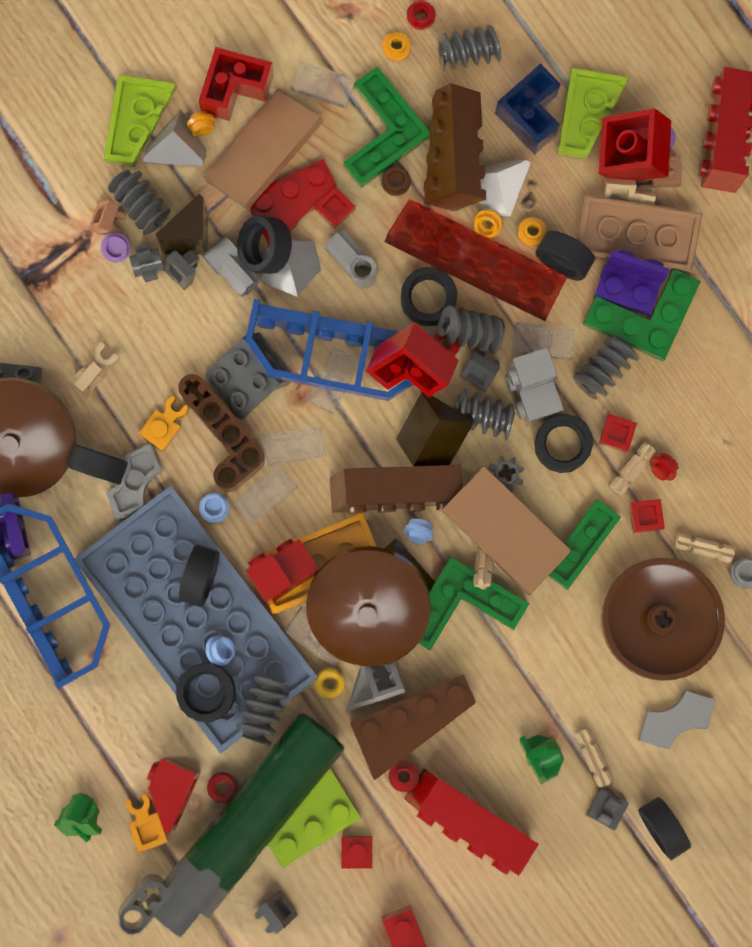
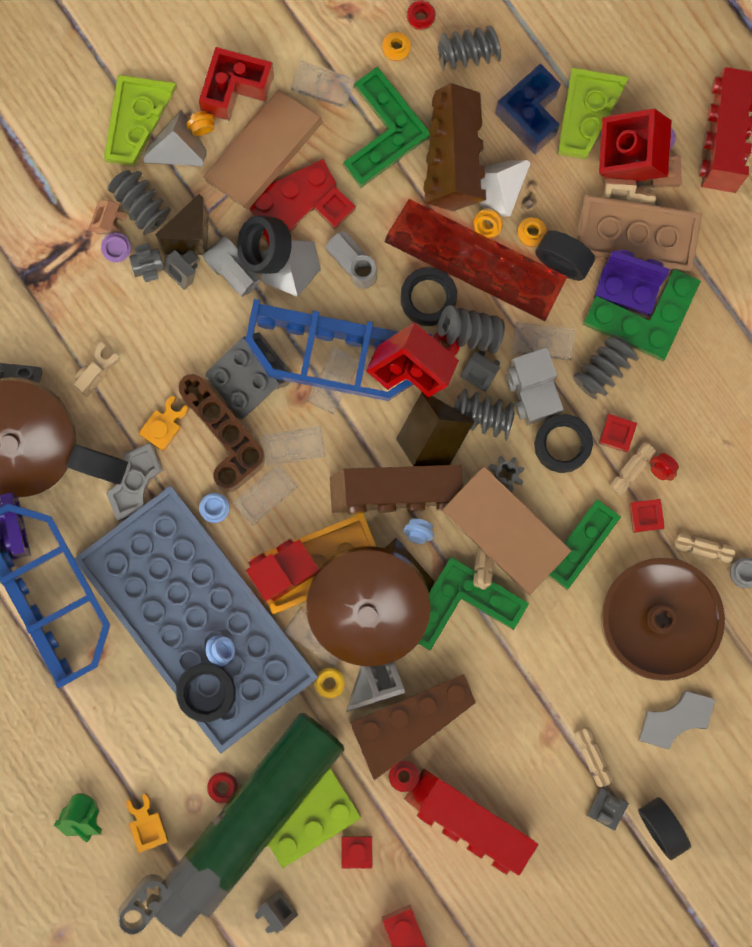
(171, 790): red slope -> none
(198, 575): black tyre -> none
(263, 710): dark grey piece -> none
(395, 181): reddish brown plate -> none
(543, 756): green piece -> none

